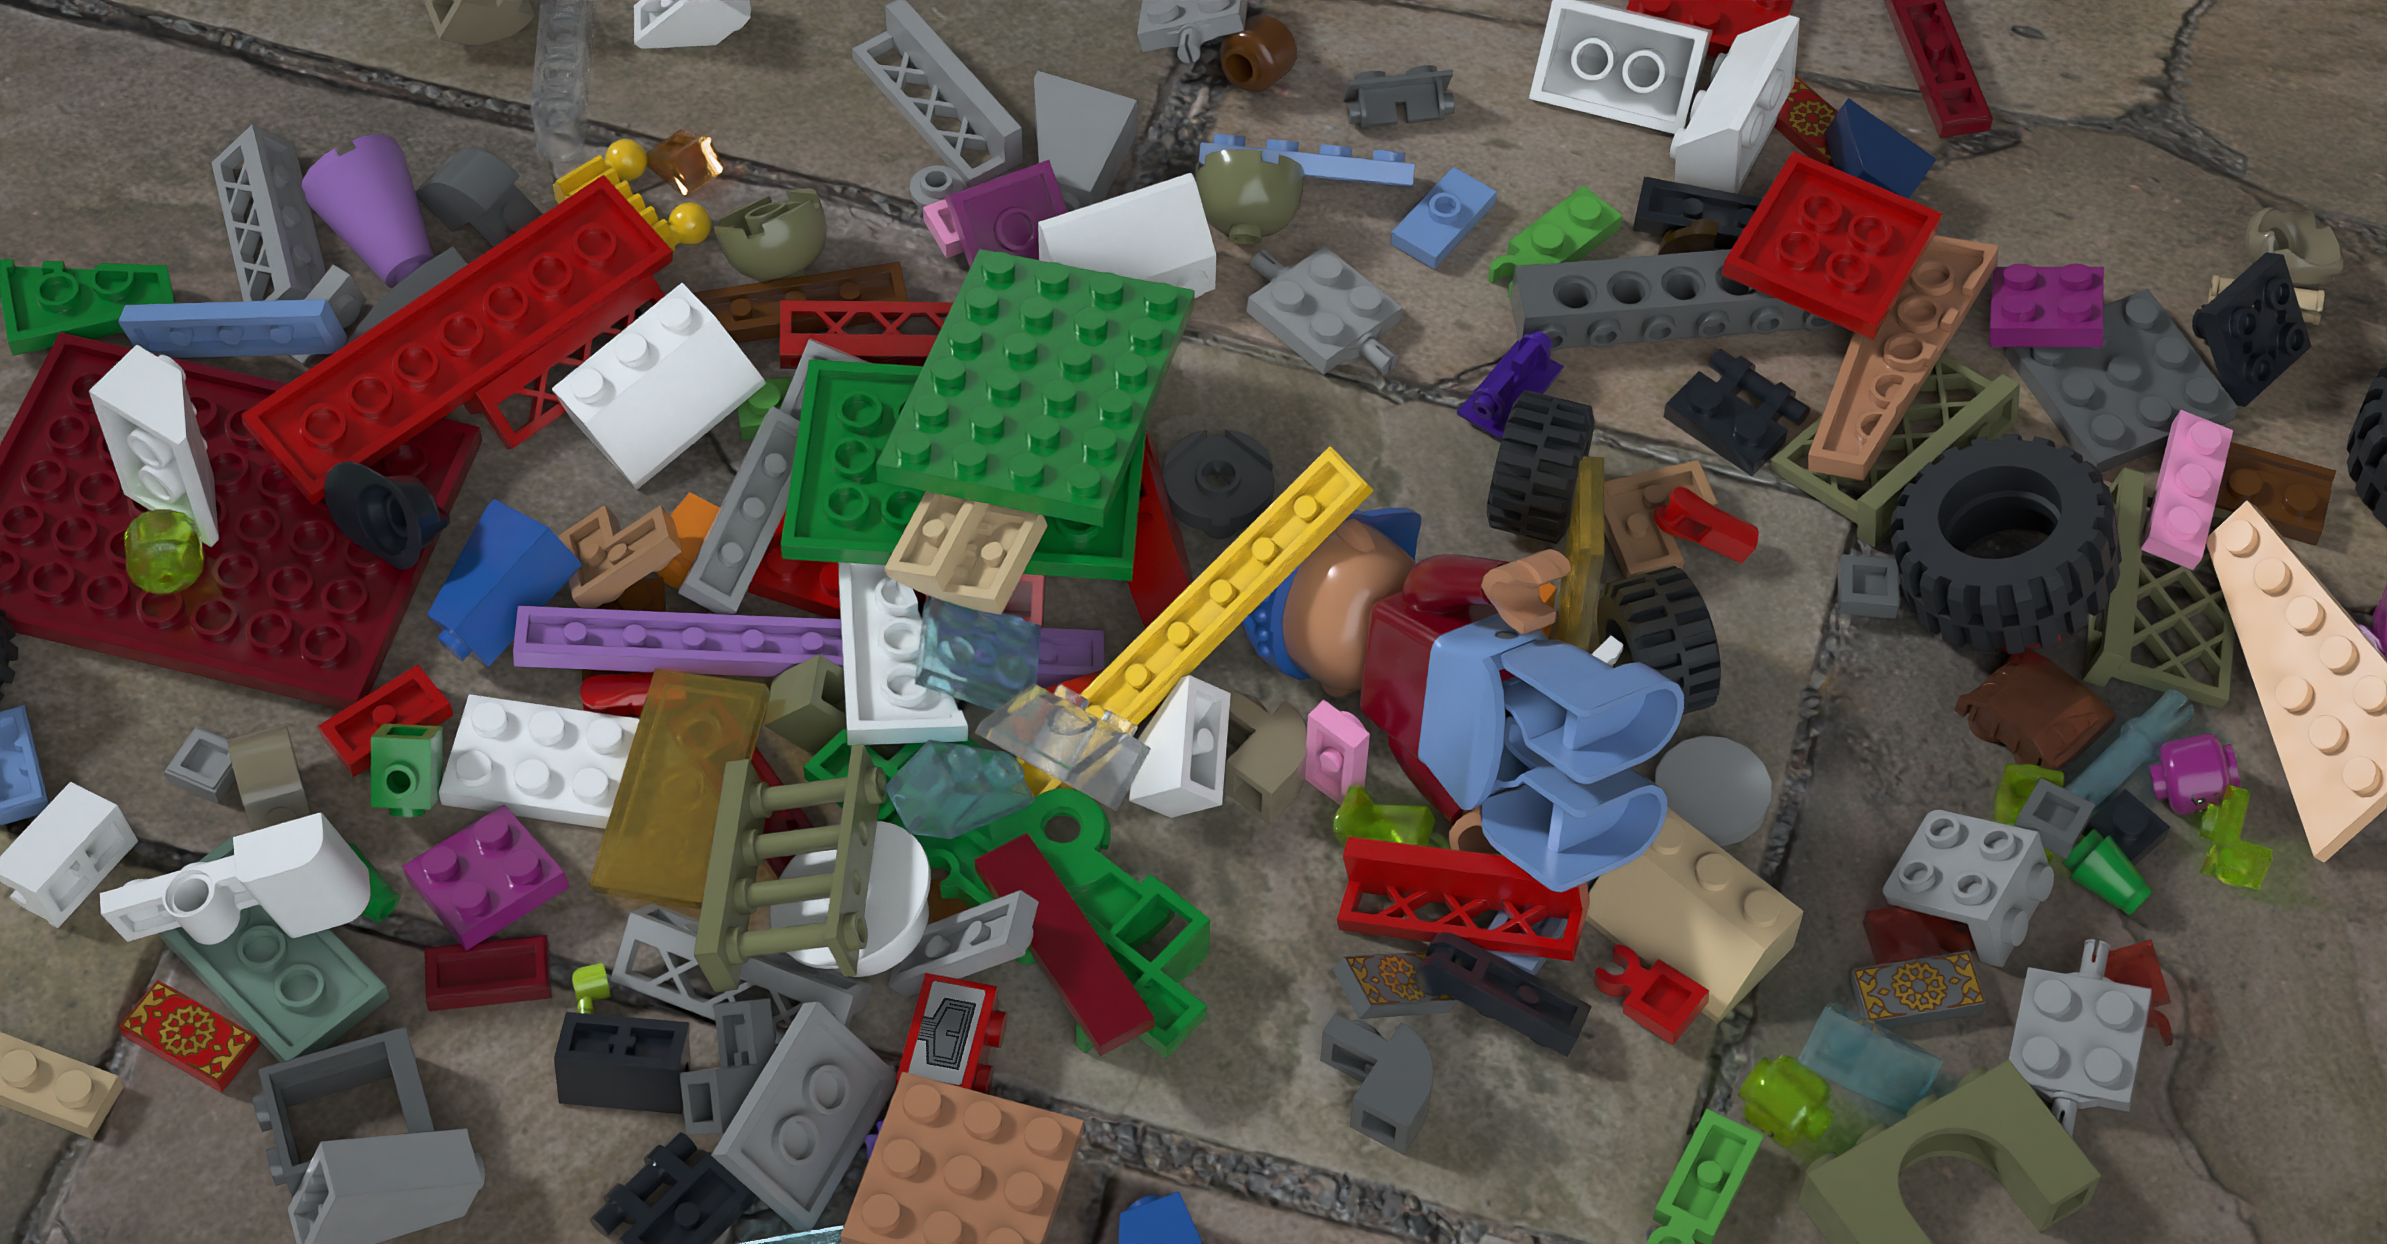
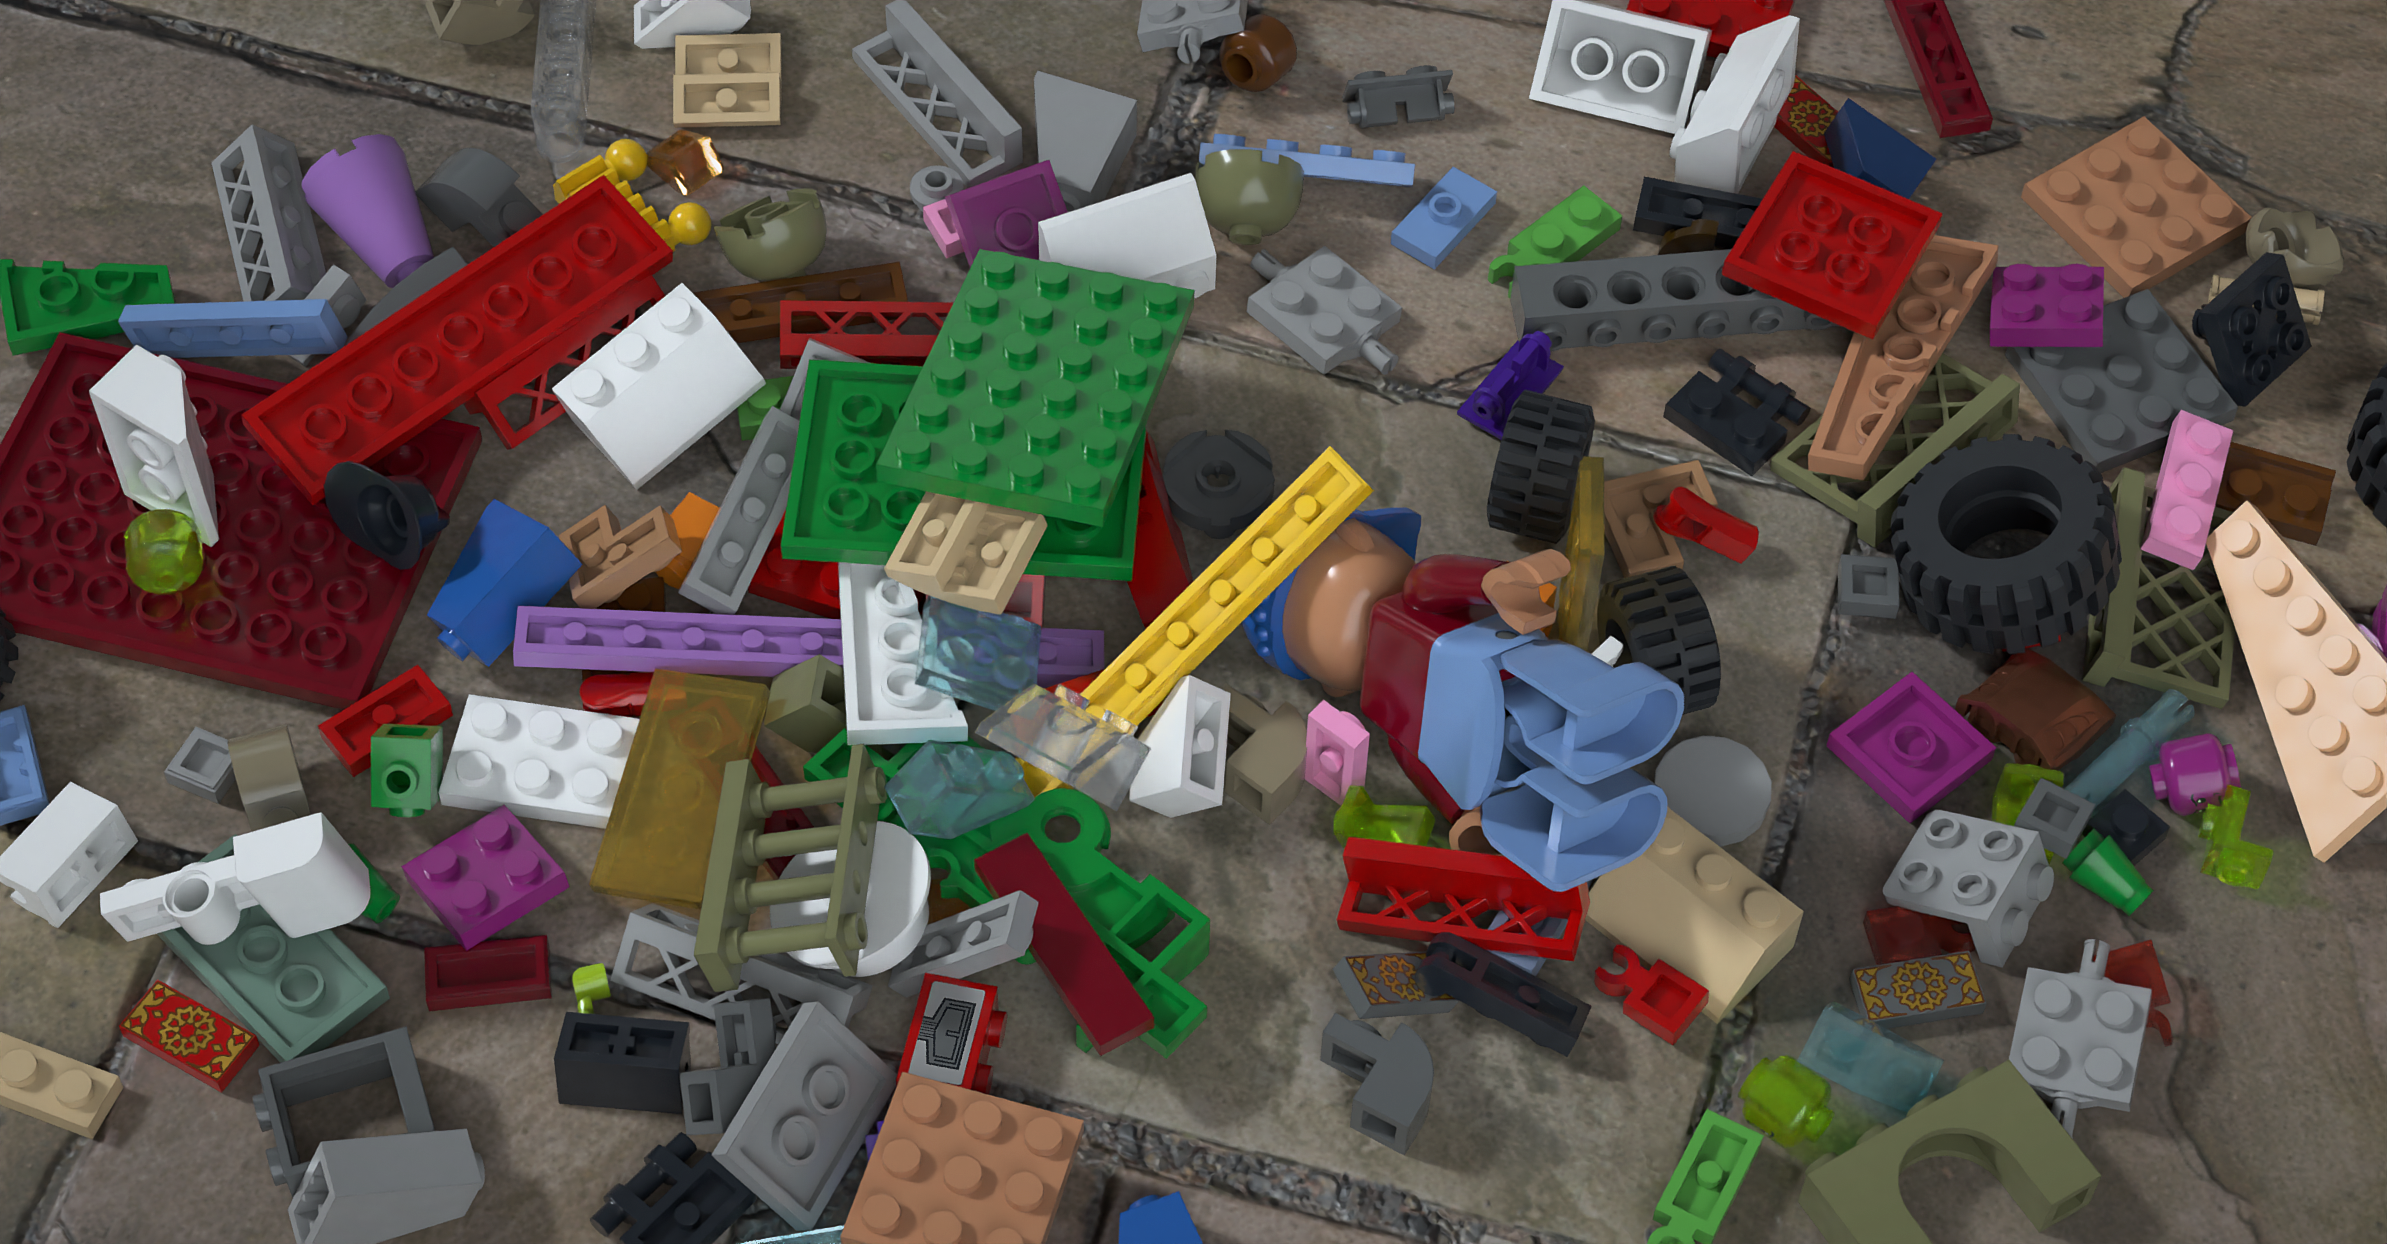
(727, 80): none -> tan slope
(1911, 747): none -> magenta plate
(2136, 207): none -> nougat plate

